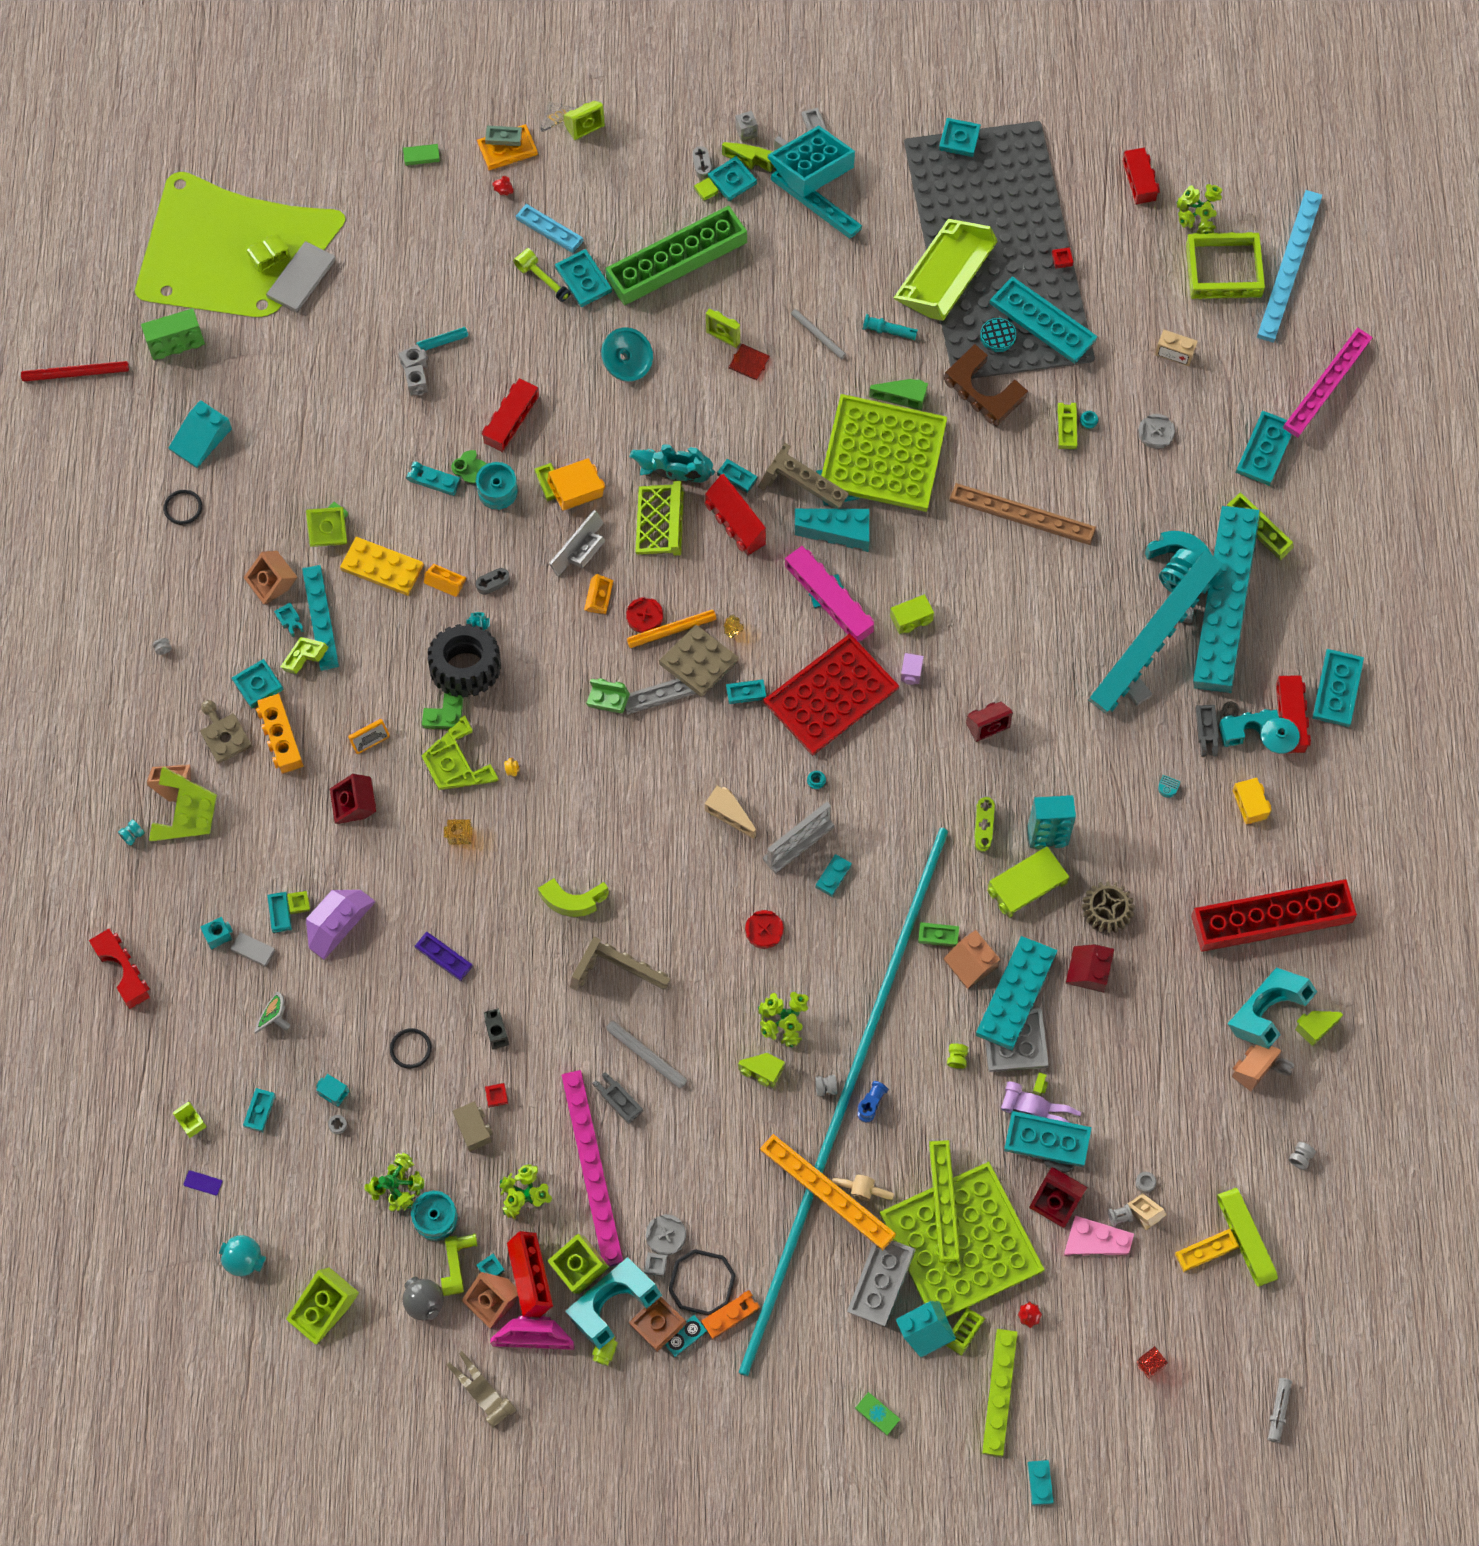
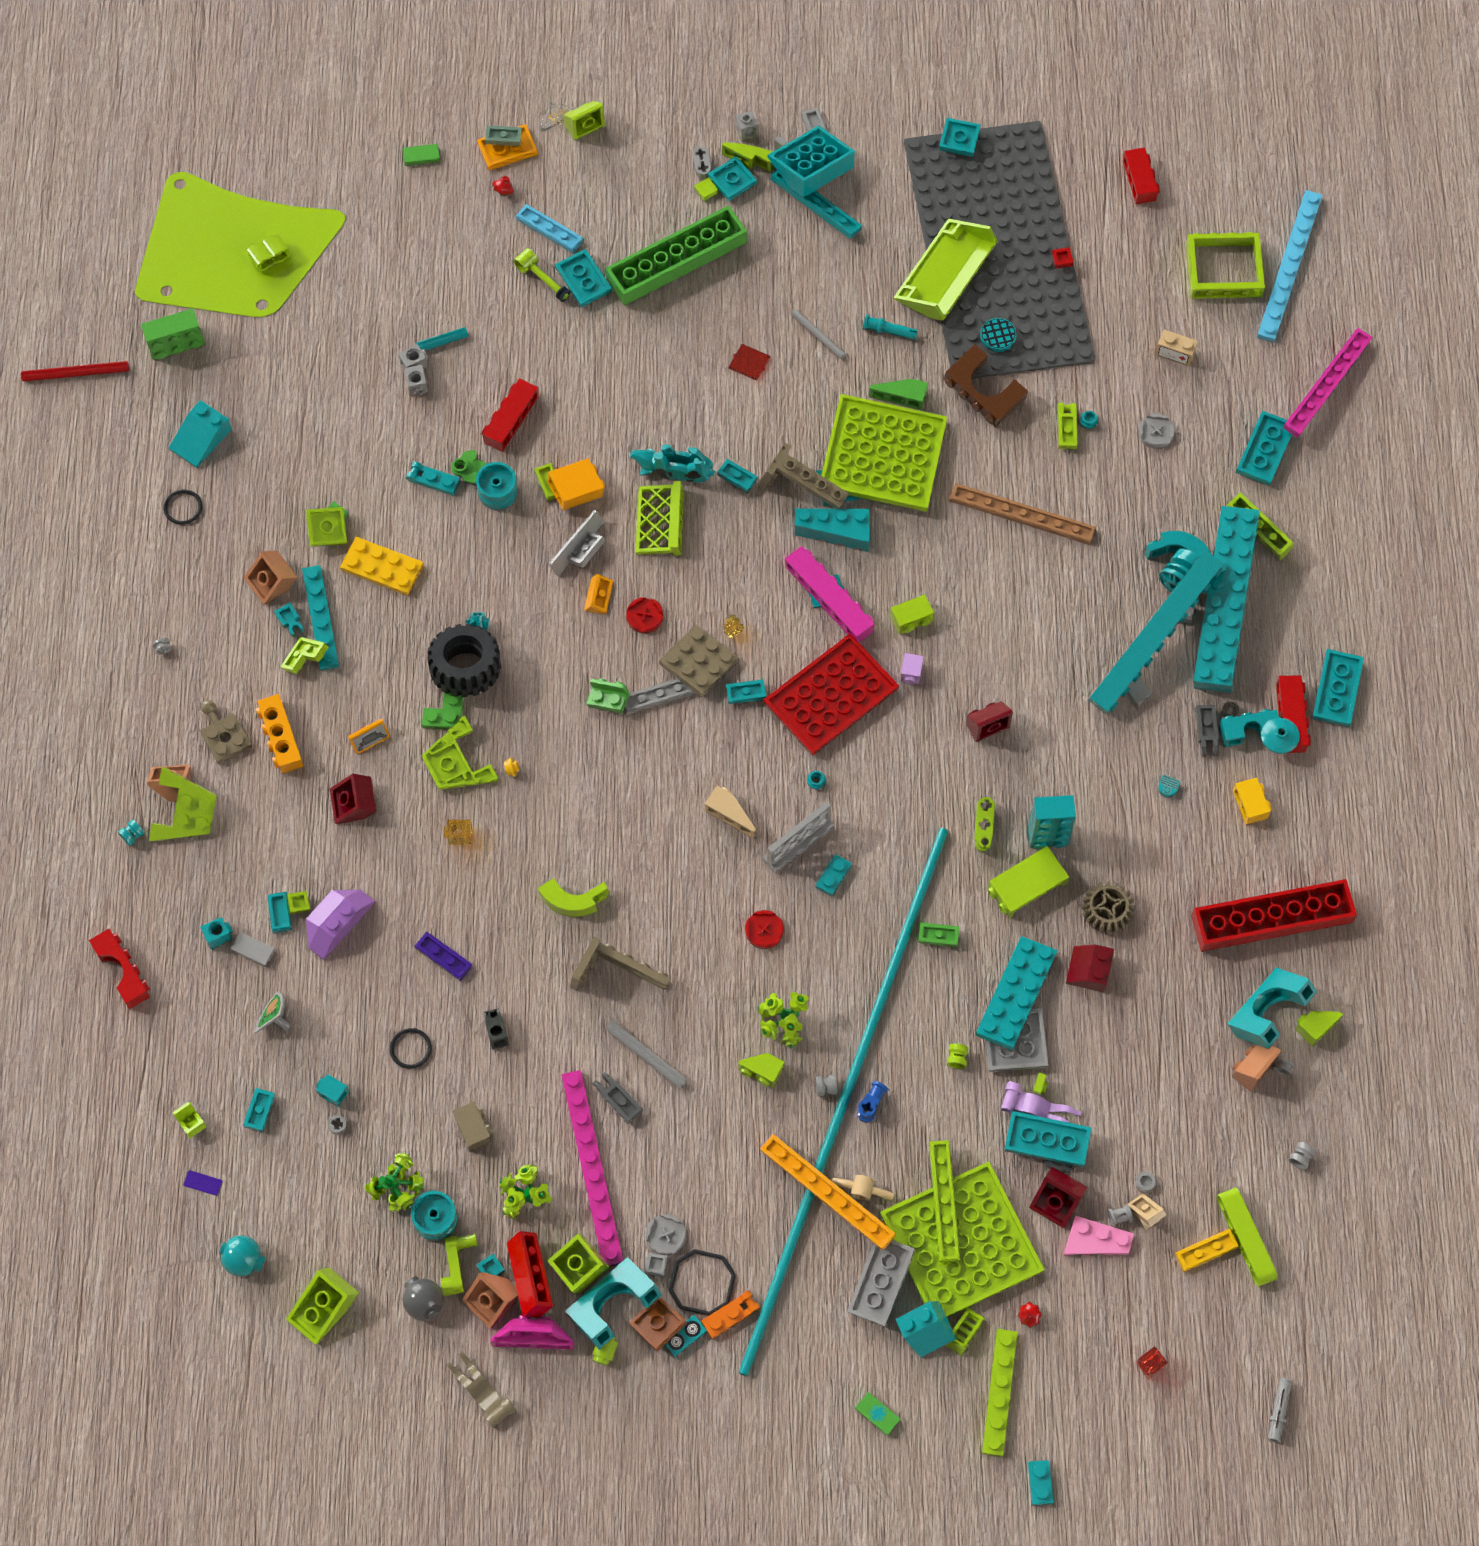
(257, 683): teal plate -> none
(301, 276): light grey tile -> none
(444, 580): light orange slope -> none
(492, 581): dark grey beam -> none
(496, 1095): red plate -> none
(635, 349): teal dish -> none
(671, 628): light orange axle -> none
(722, 327): lime plate -> none
(735, 515): red slope -> none
(972, 959): nougat slope -> none
(1043, 320): teal plate -> none
(1203, 209): lime plant -> none

